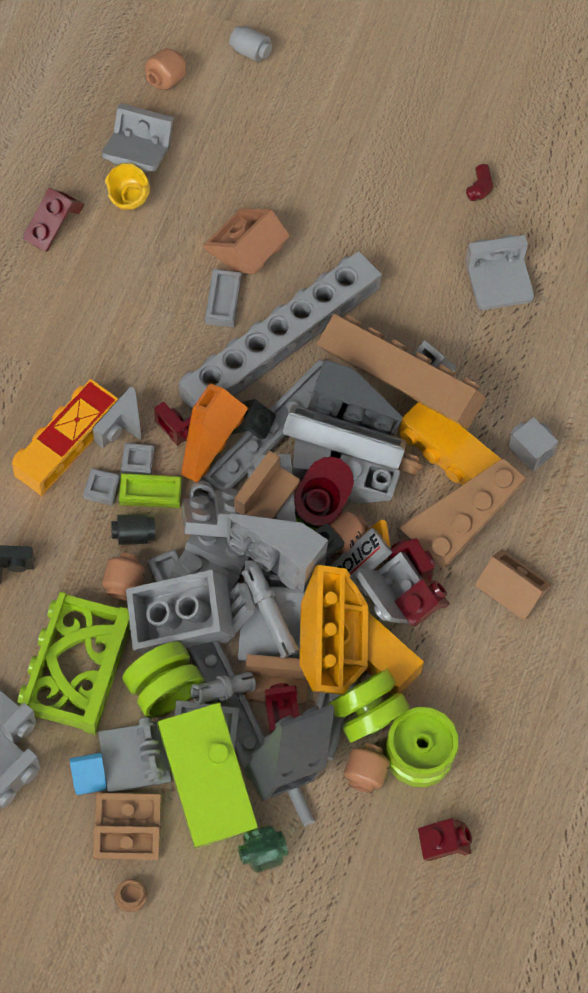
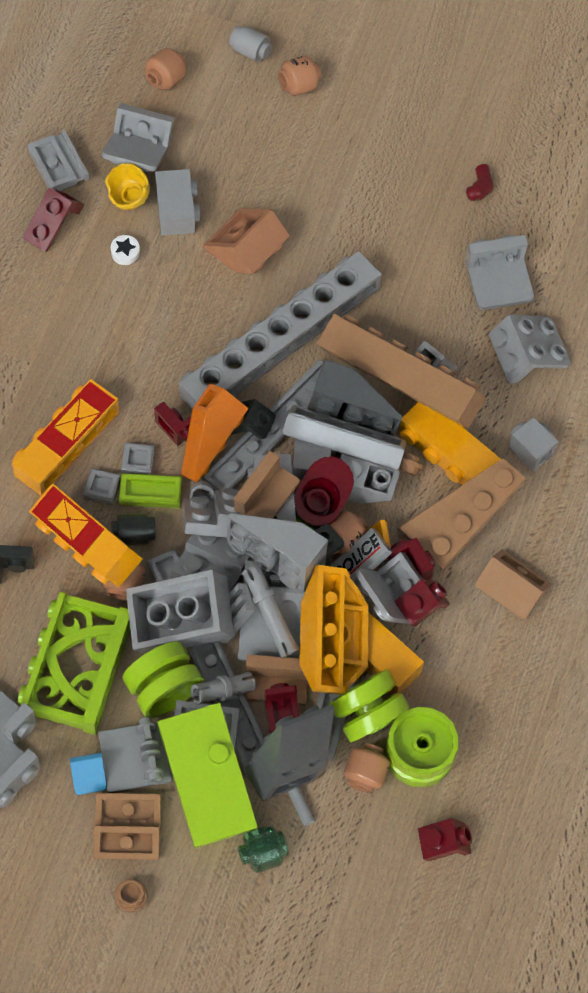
(57, 161): none -> light grey plate
(85, 535): none -> light orange brick
(121, 415): light grey slope -> none
(125, 250): none -> white tile
(175, 202): none -> light grey brick
(223, 298): light grey tile -> none
(299, 75): none -> nougat head
(527, 344): none -> light grey bracket

